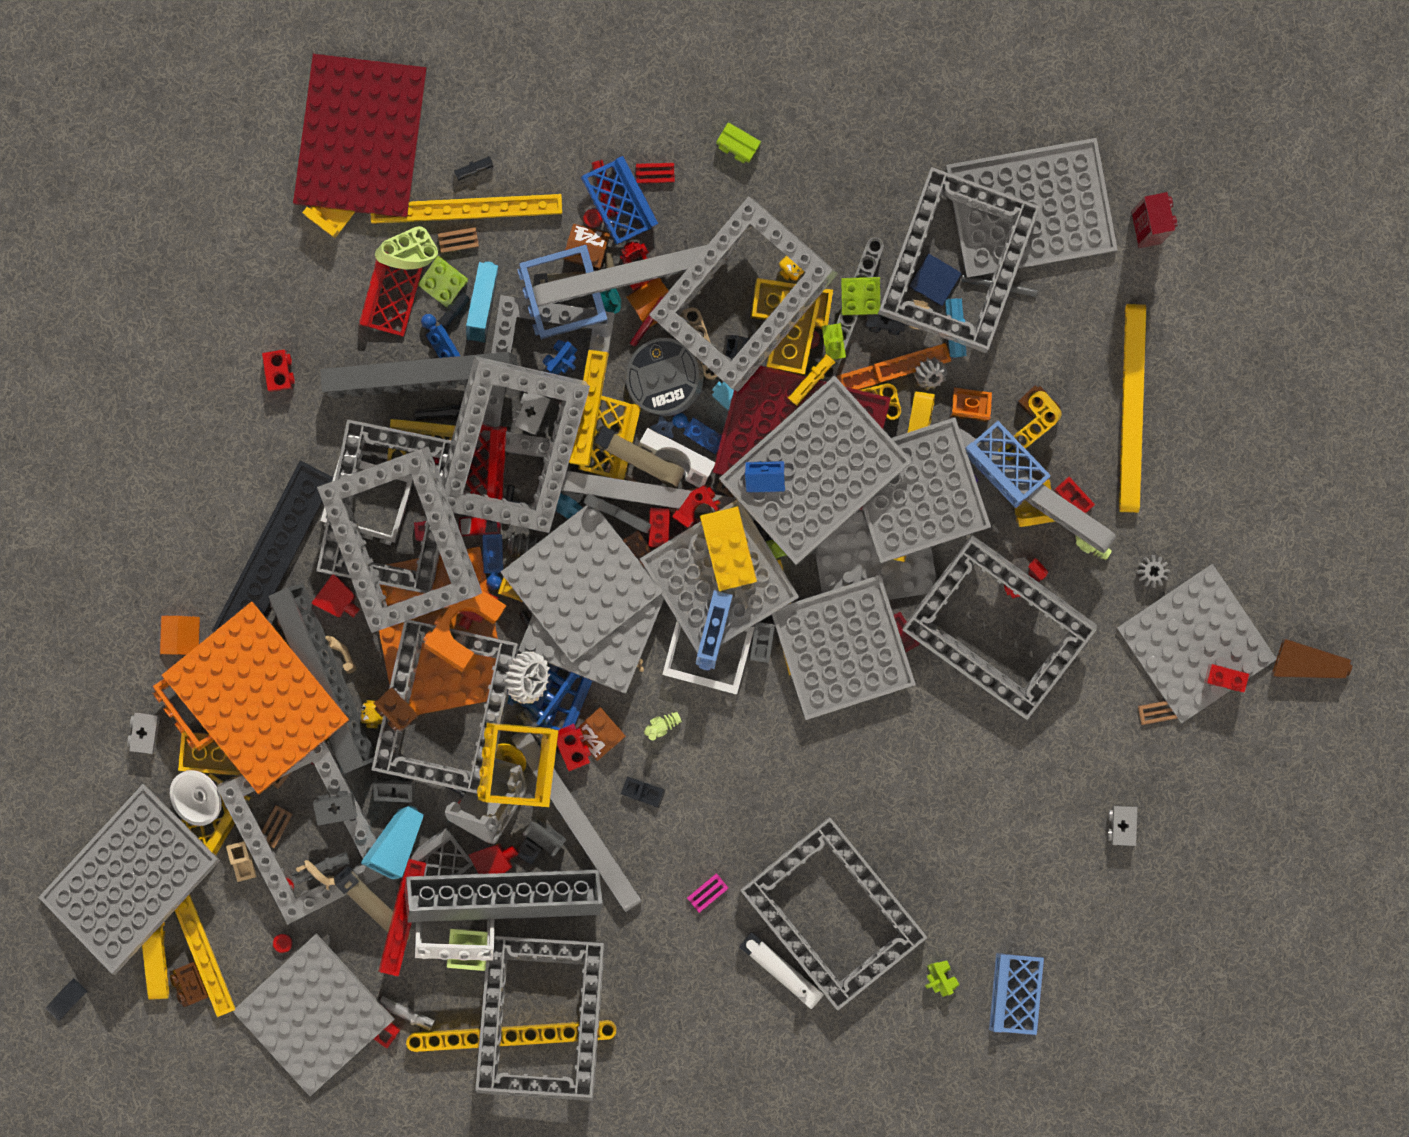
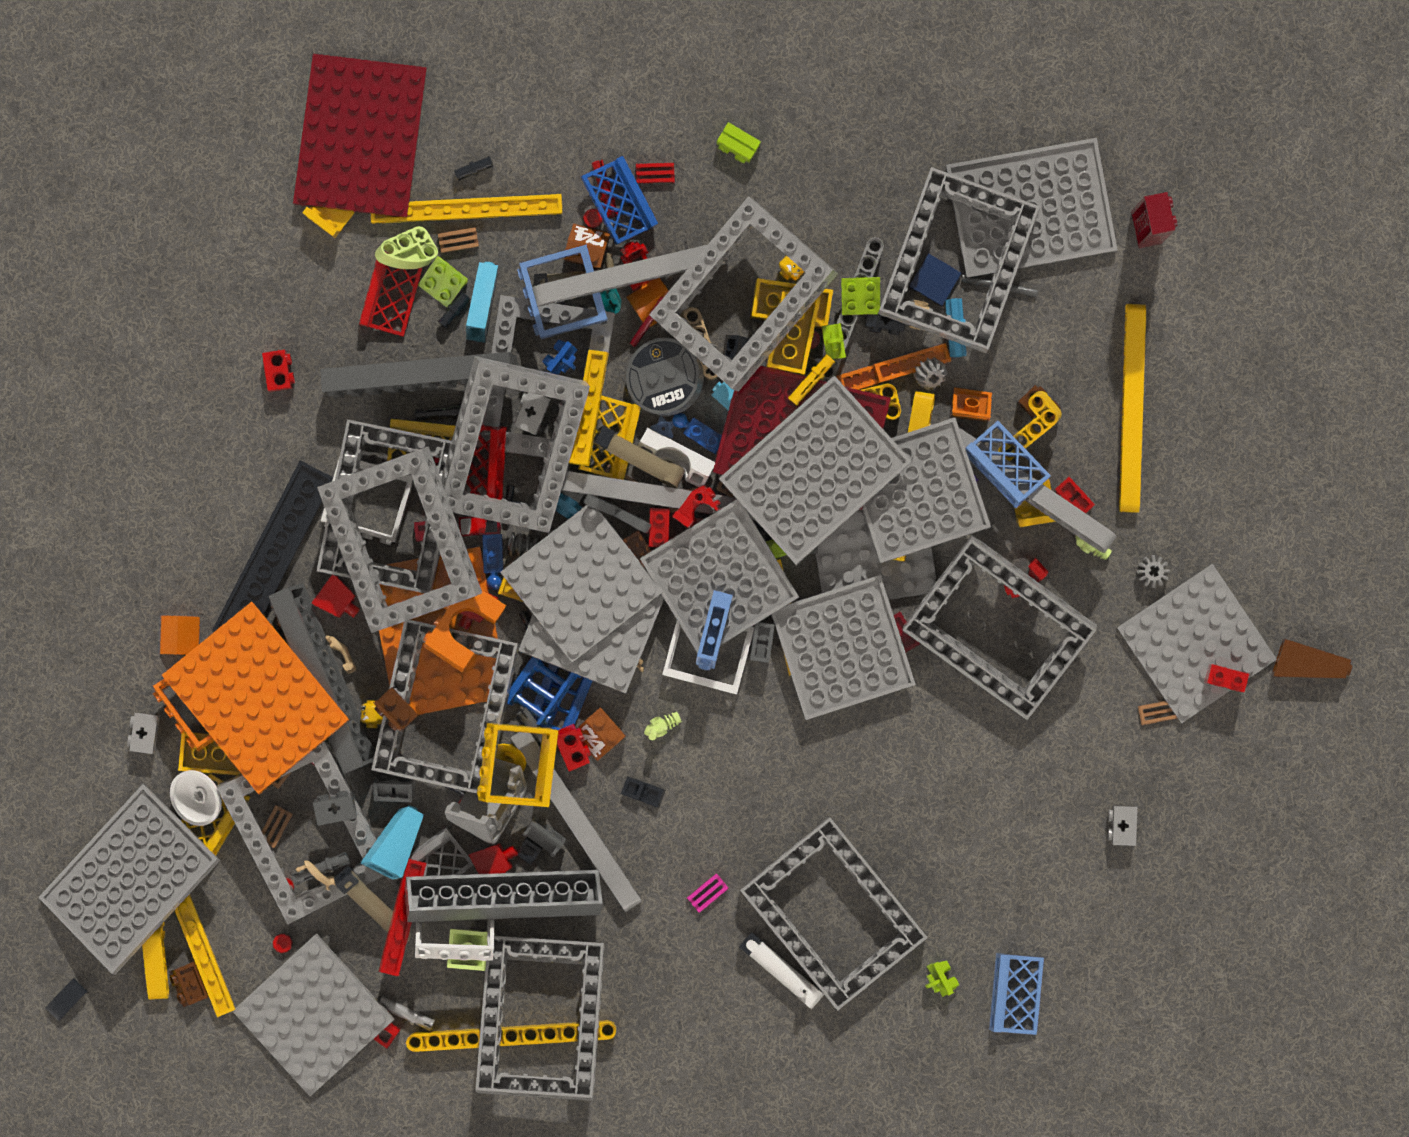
(242, 861): tan brick -> none
(439, 338): blue plate -> none
(527, 677): white gear -> none
(728, 548): yellow brick -> none
(765, 476): blue panel -> none

